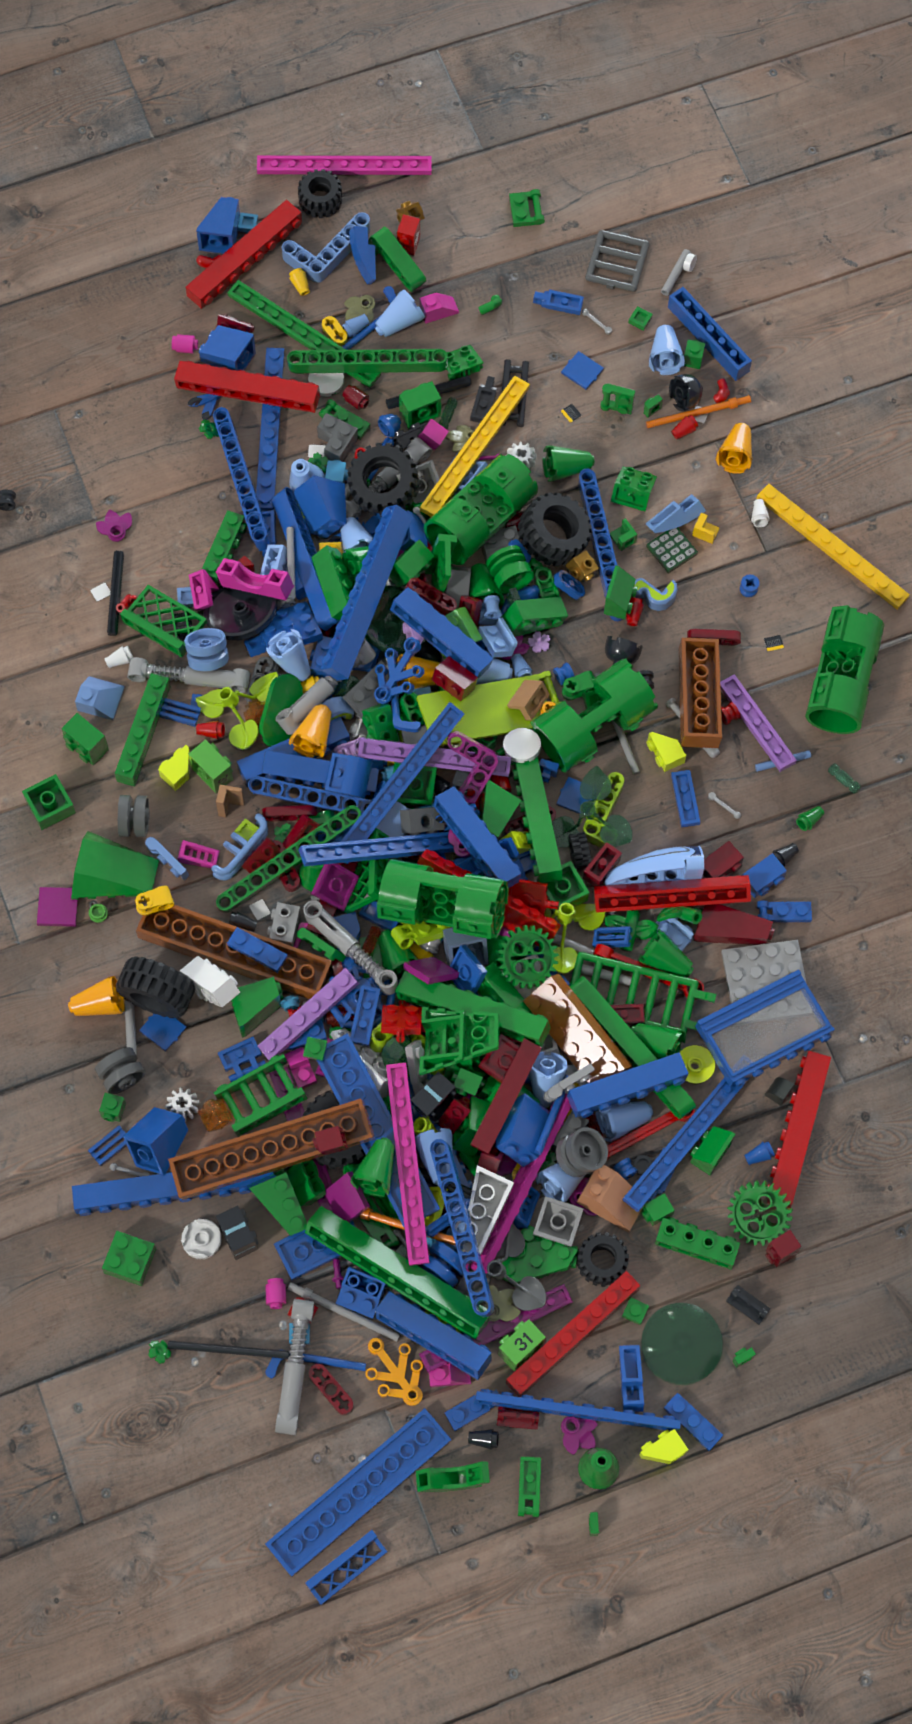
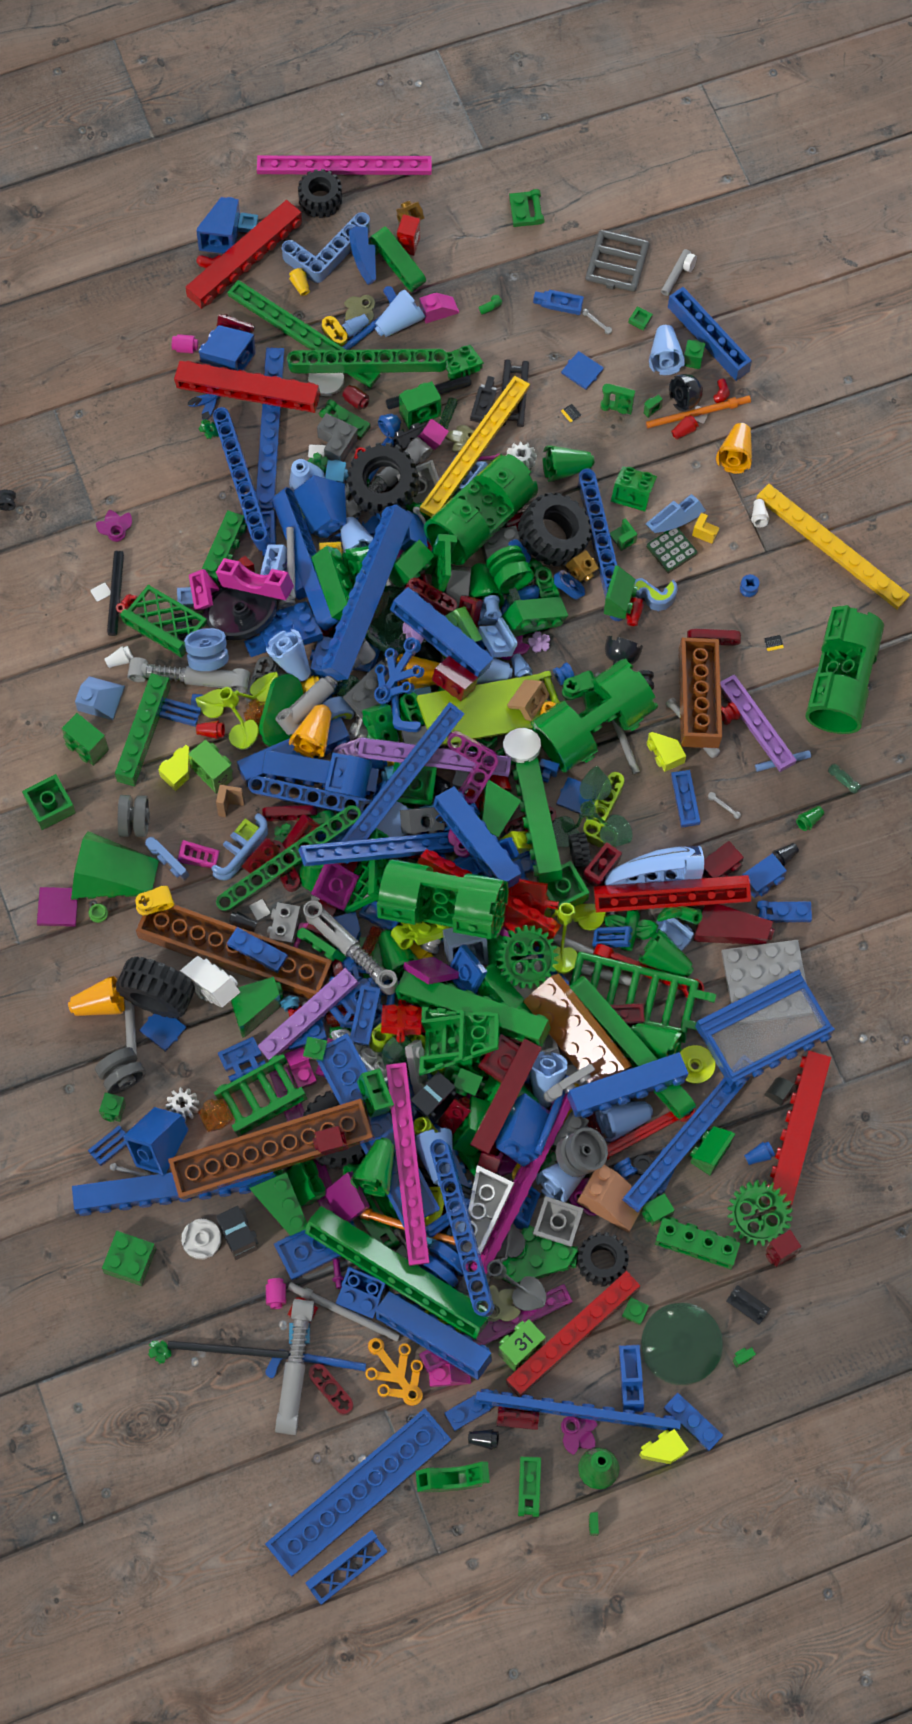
(375, 1093): none -> green brick

